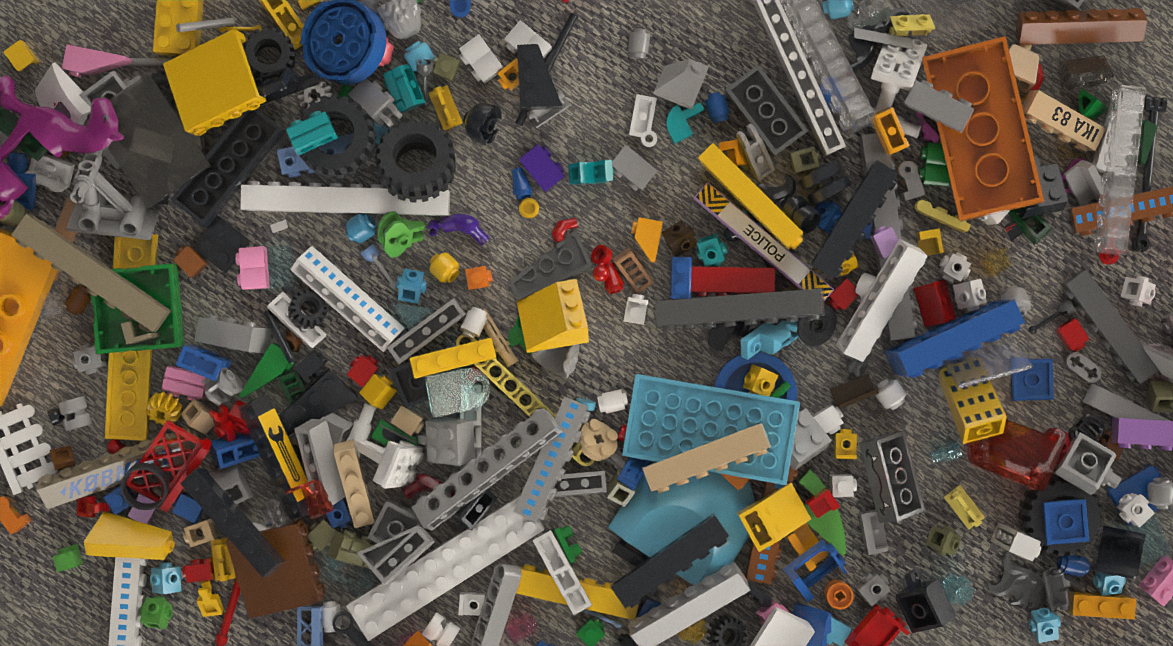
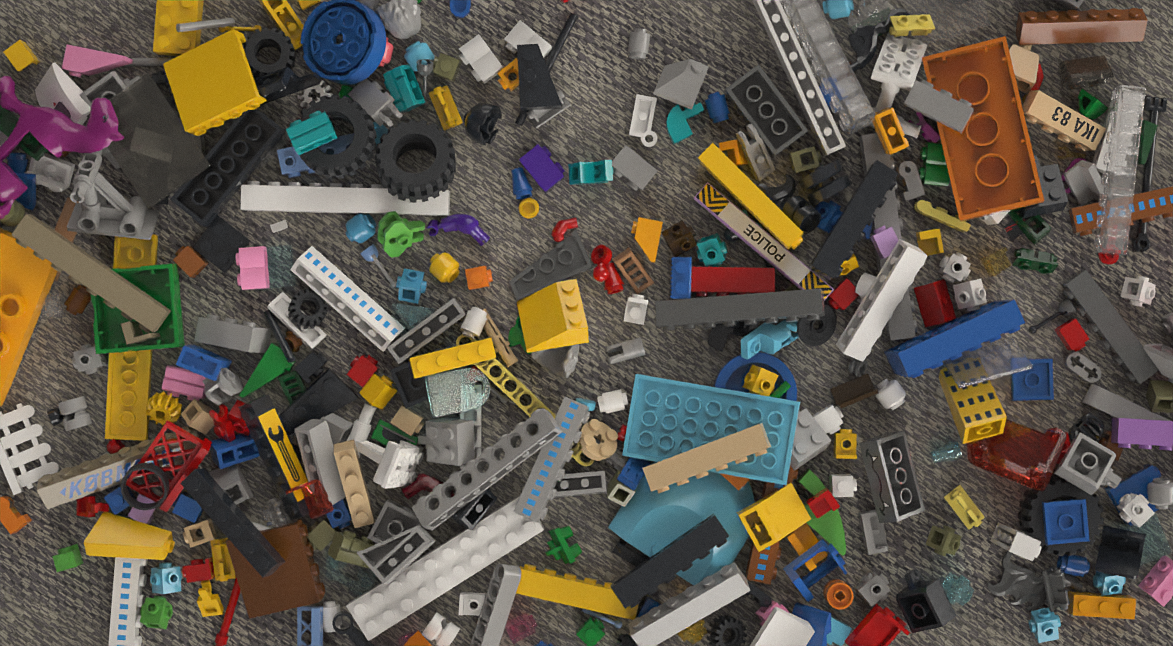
(62, 457): reddish brown plate -> none
(562, 572): white slope -> none
(631, 349): none -> light grey hinge
(883, 38): light grey sticker -> none
(1020, 296): light grey head -> none
(1044, 263): none -> dark green hinge

